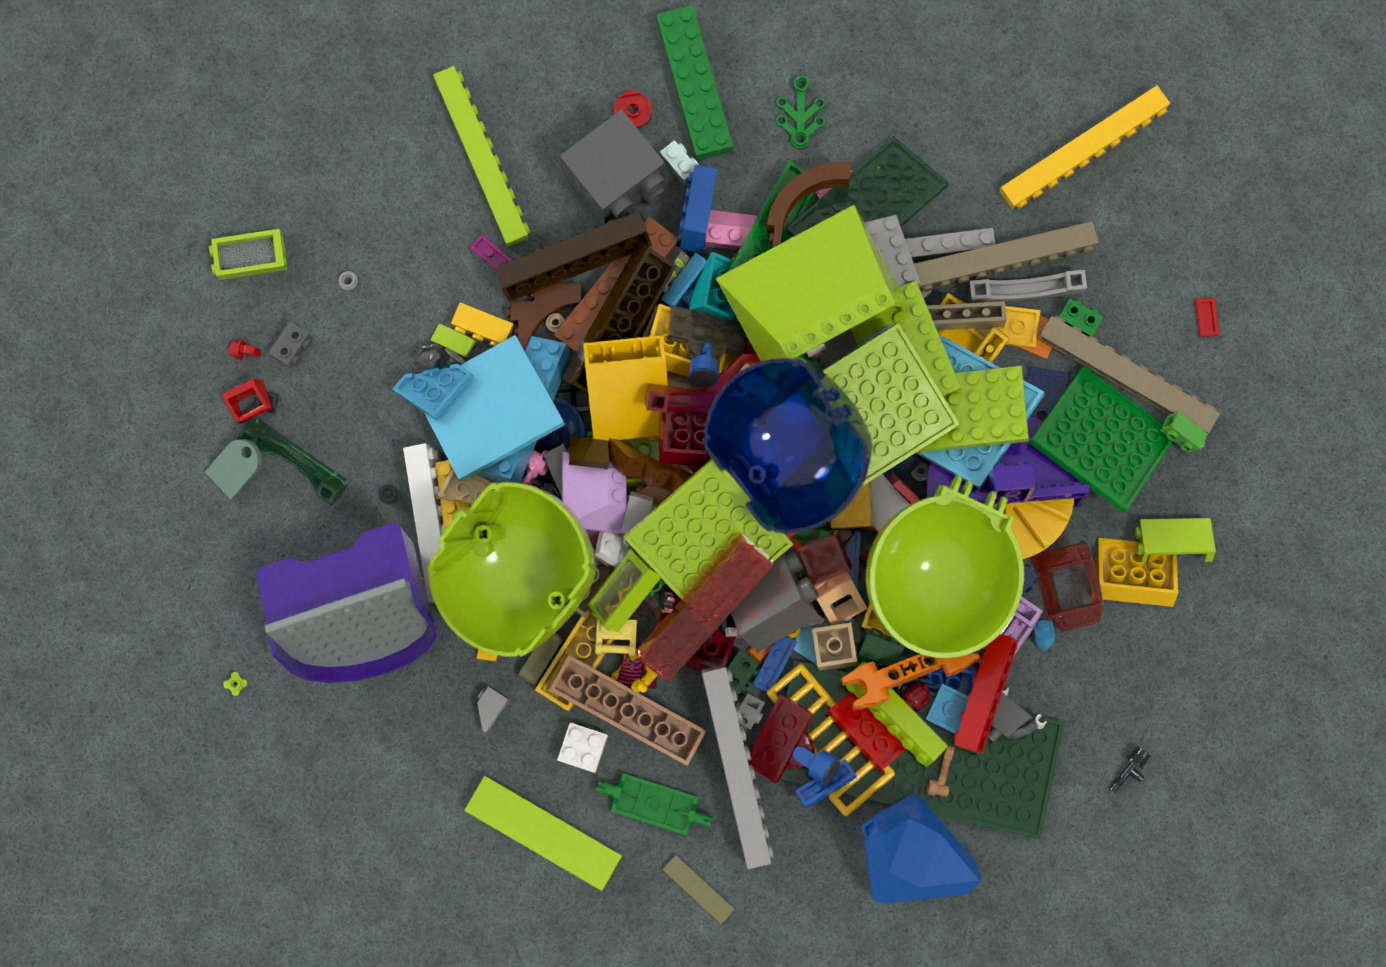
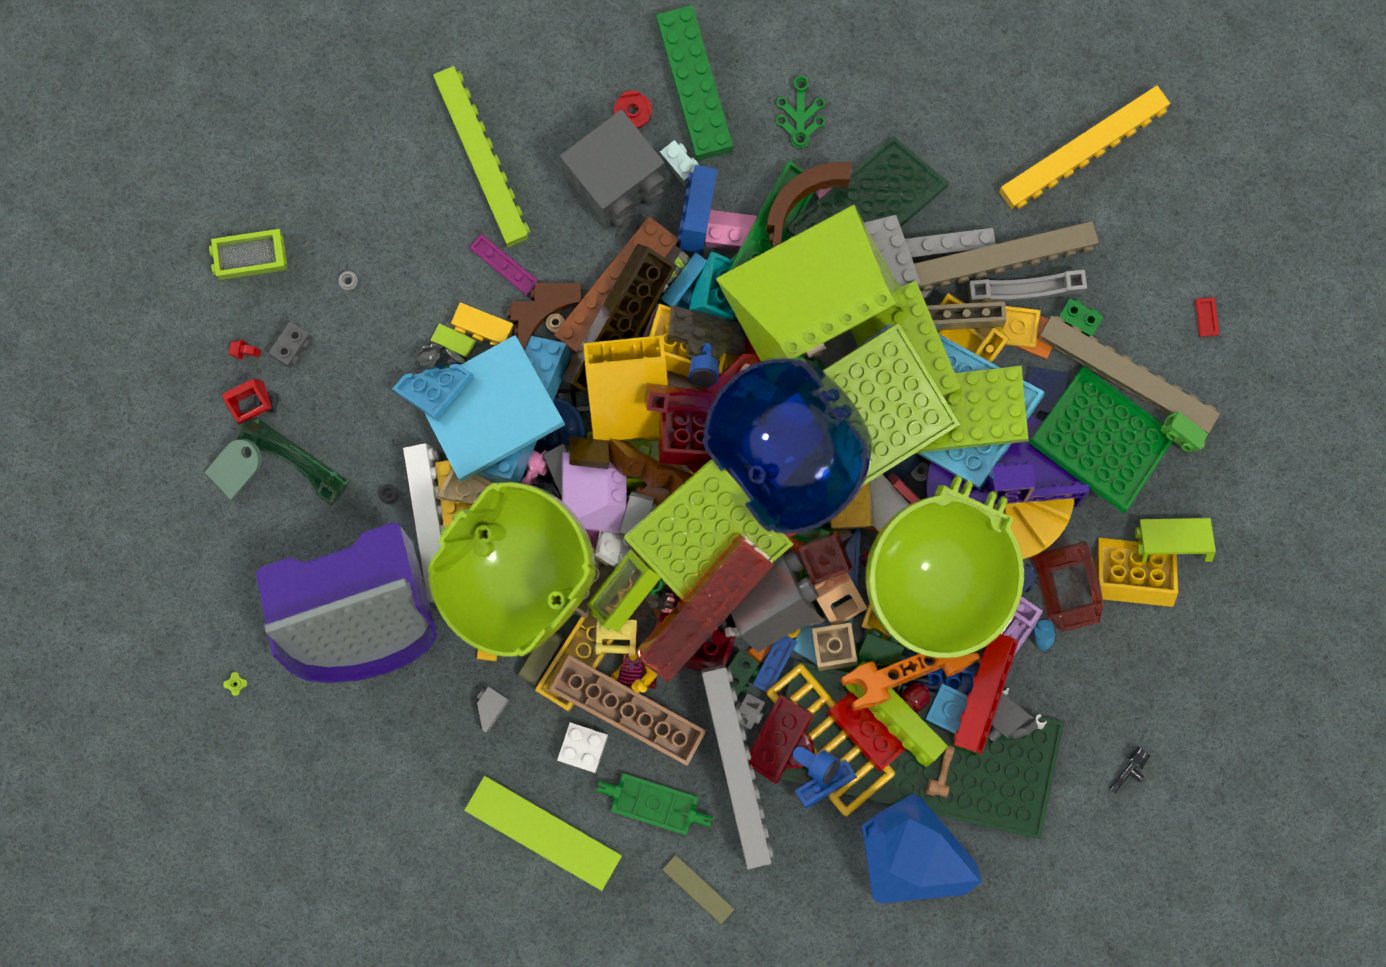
(572, 256): dark brown brick -> none

